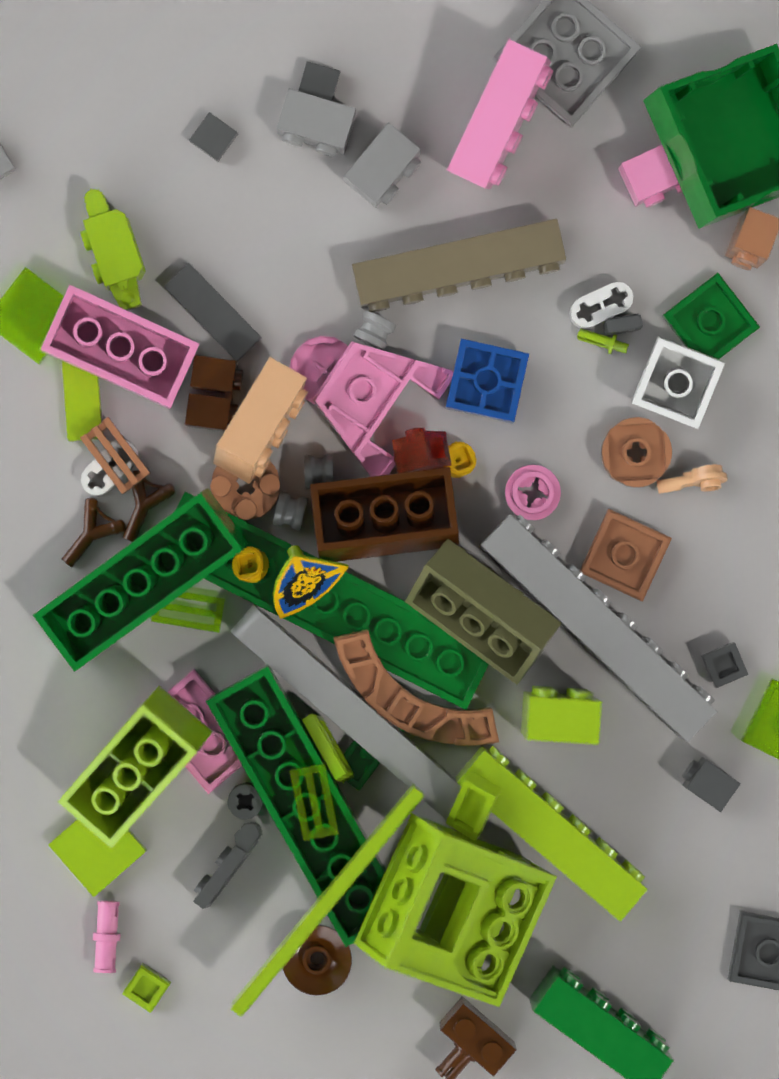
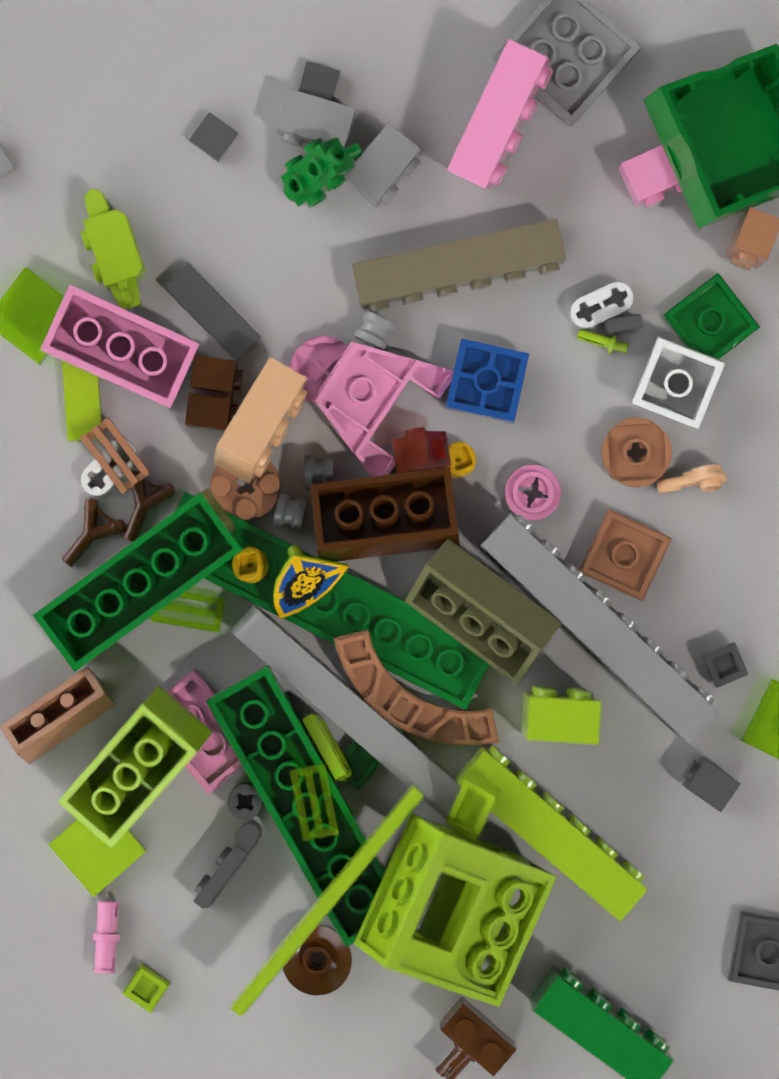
(57, 715): none -> nougat brick
(318, 171): none -> green brick

